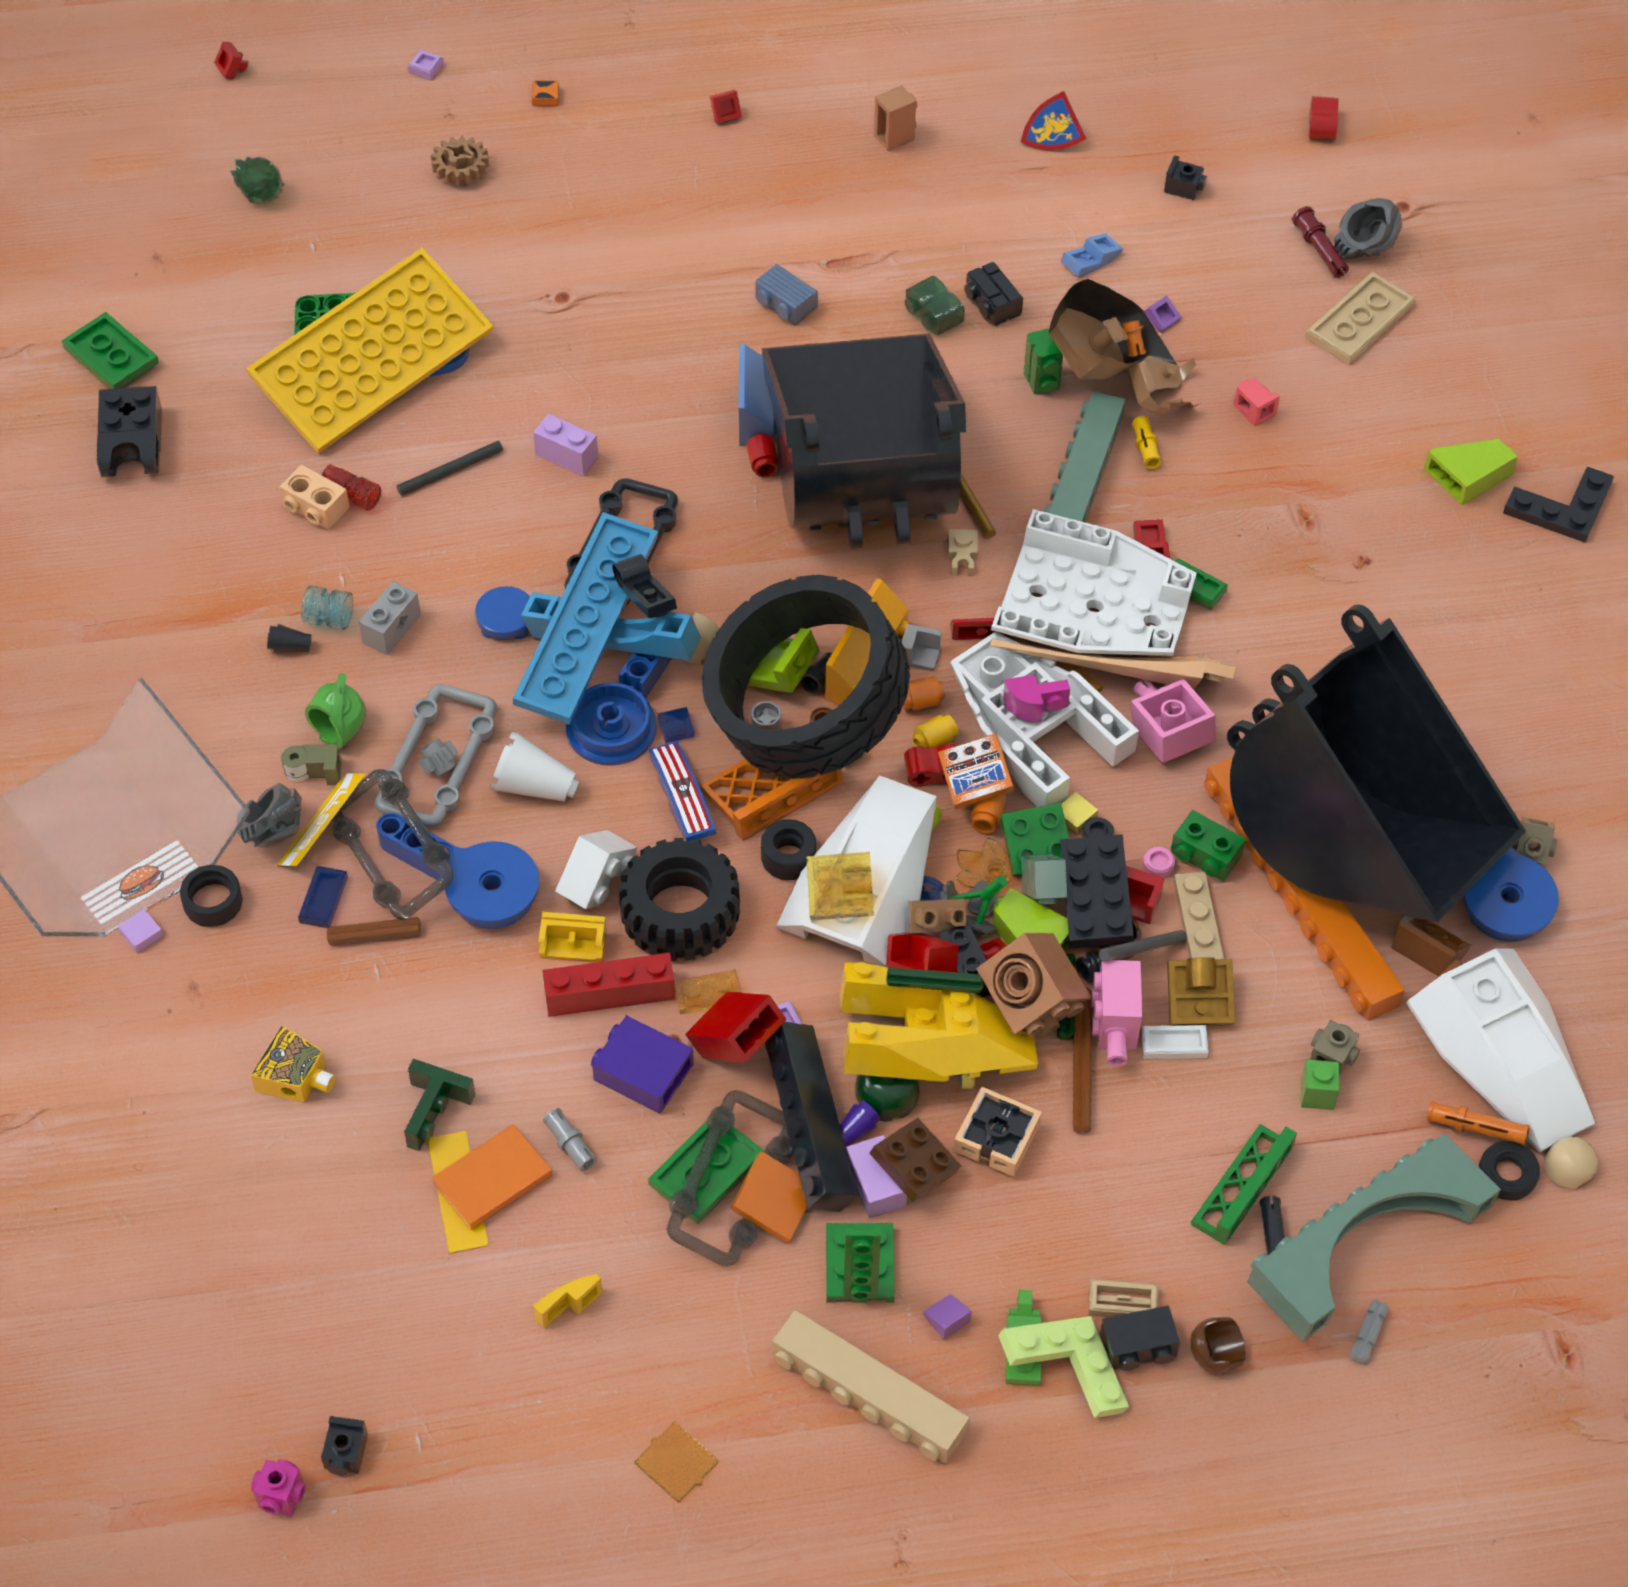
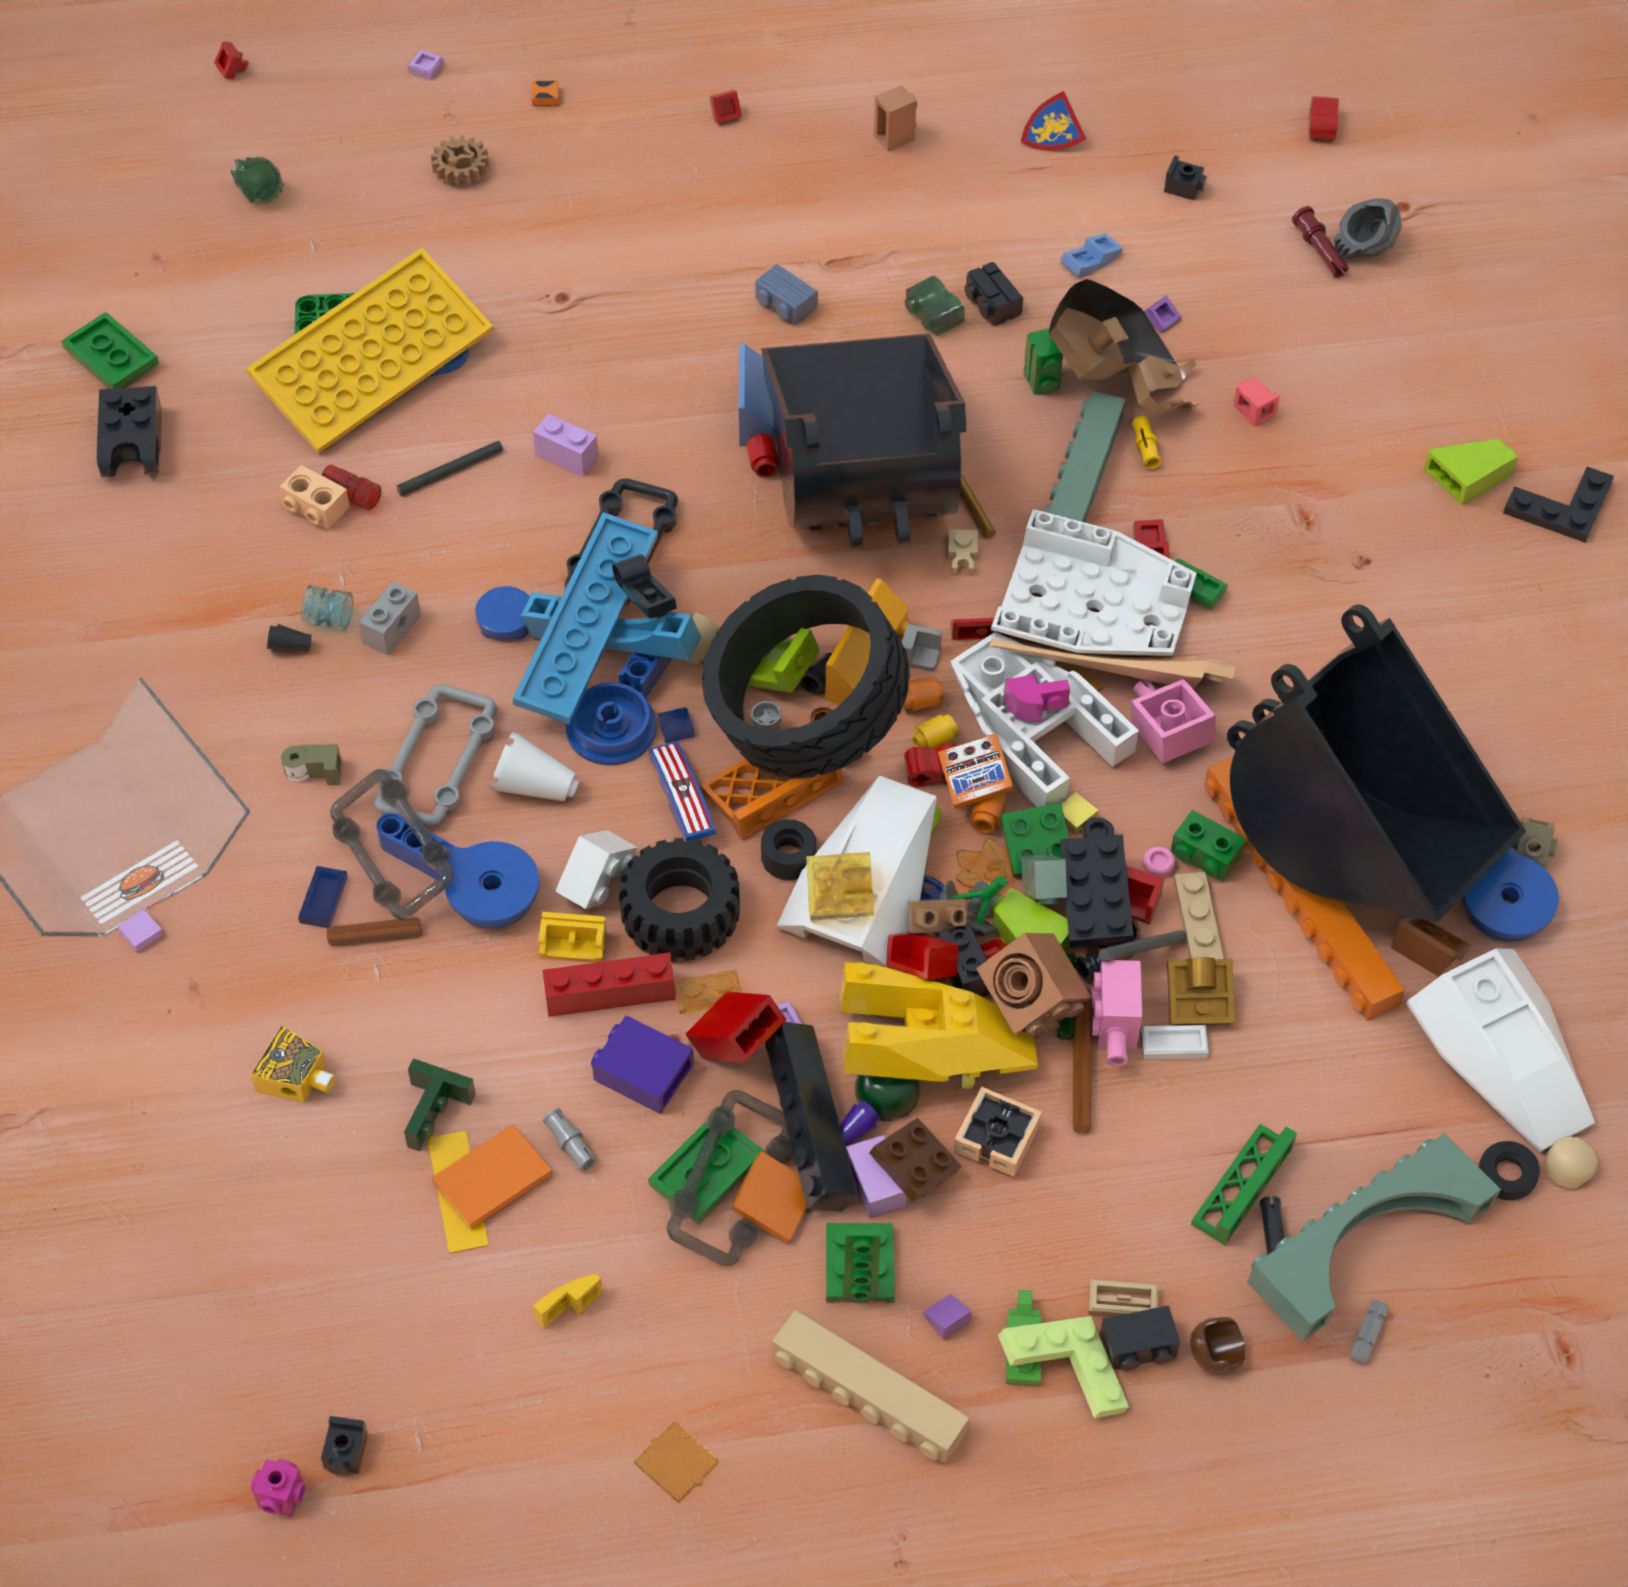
(206, 876): black tyre -> none
(272, 816): dark grey helmet -> none
(320, 819): yellow sticker -> none
(336, 712): bright green helmet -> none
(438, 757): light grey gear -> none
(934, 980): dark green axle -> none
(1134, 341): orange pin -> none
(1319, 1084): bright green brick -> none
(1335, 1044): dark tan brick -> none
(1360, 318): tan tile -> none
(1478, 1123): orange pin -> none

